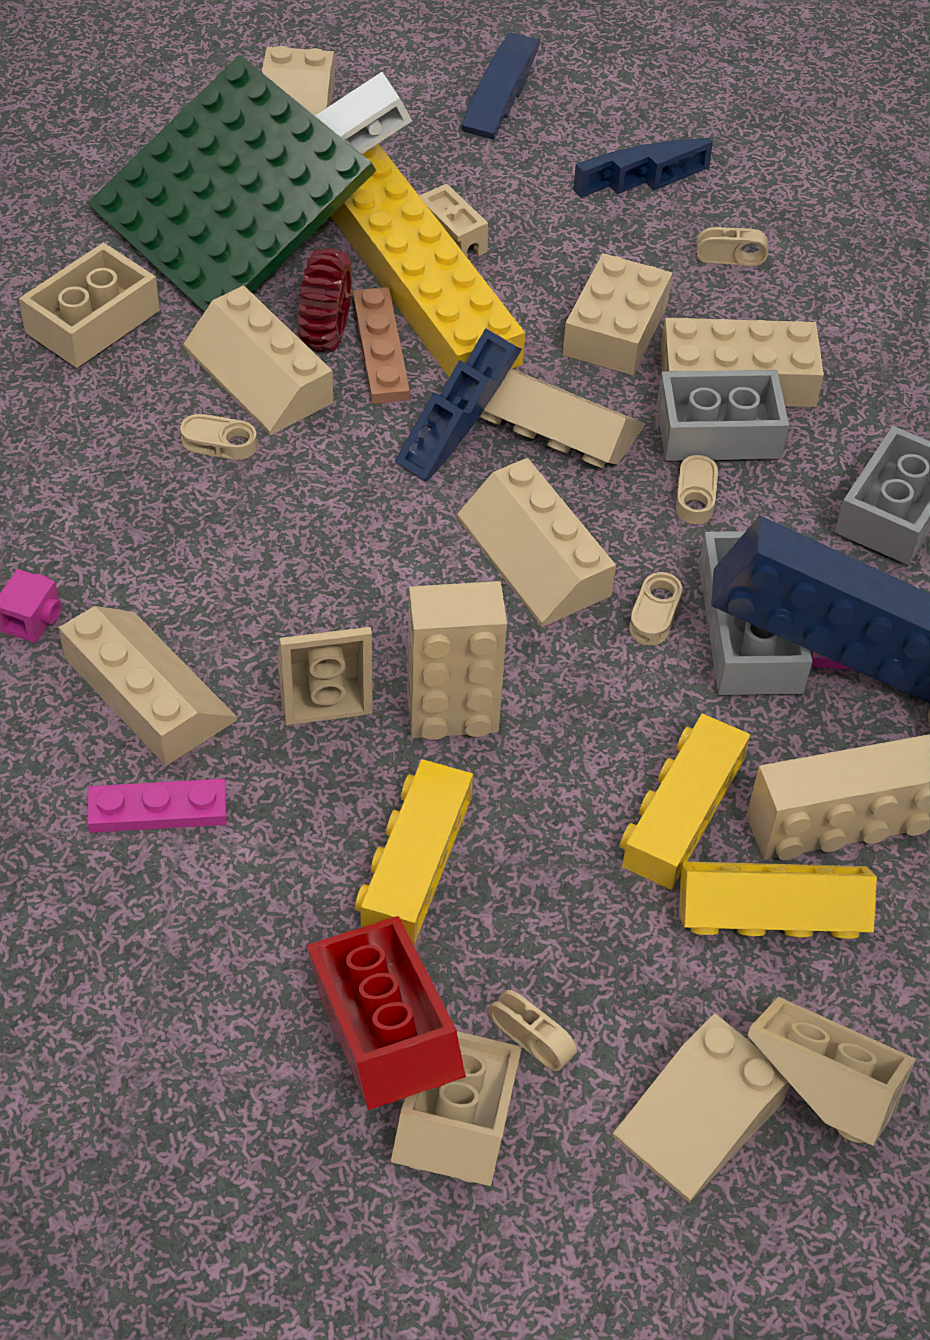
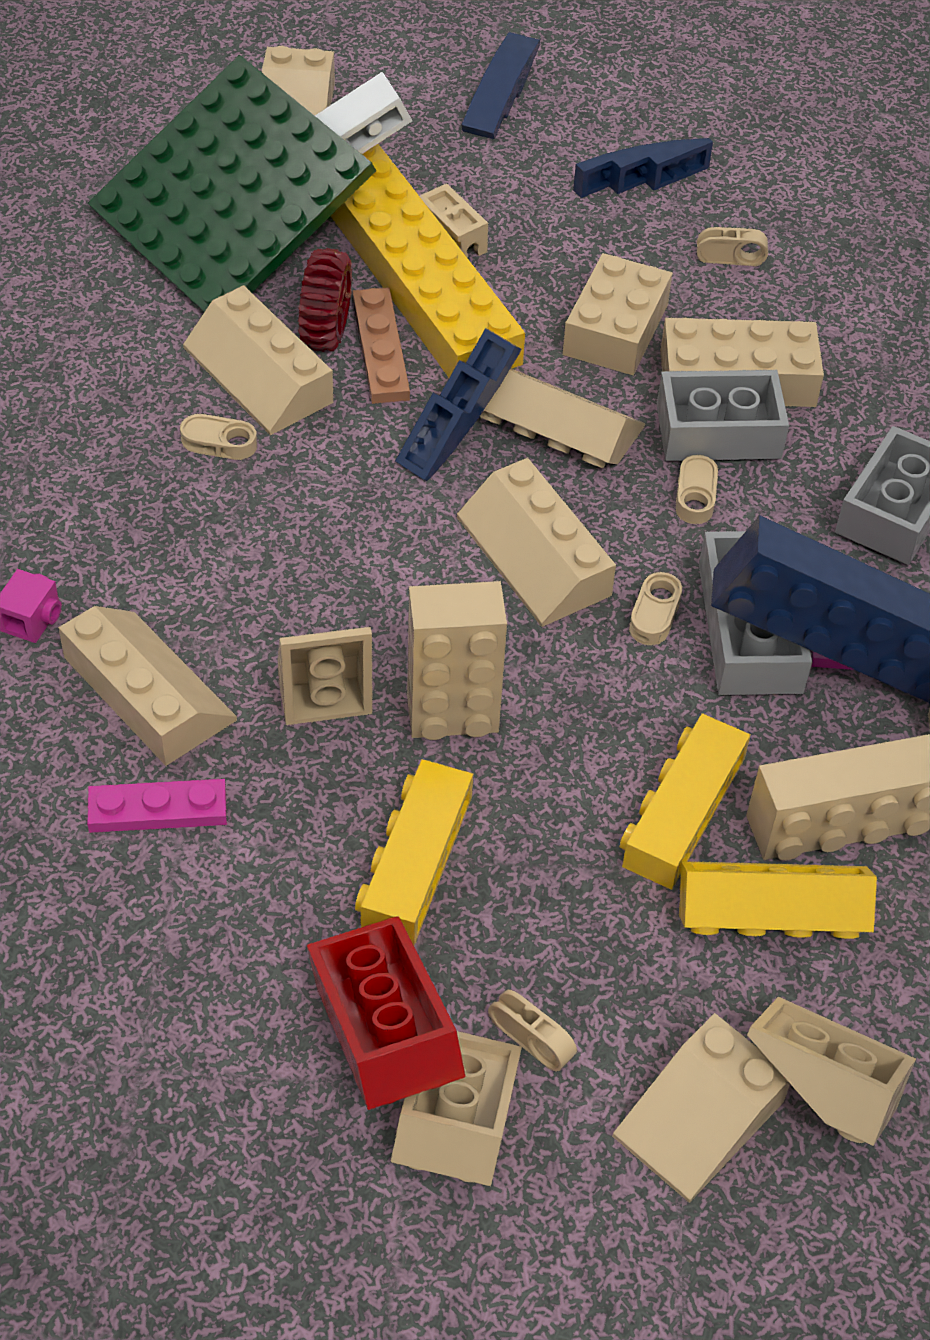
(89, 304): tan brick -> none

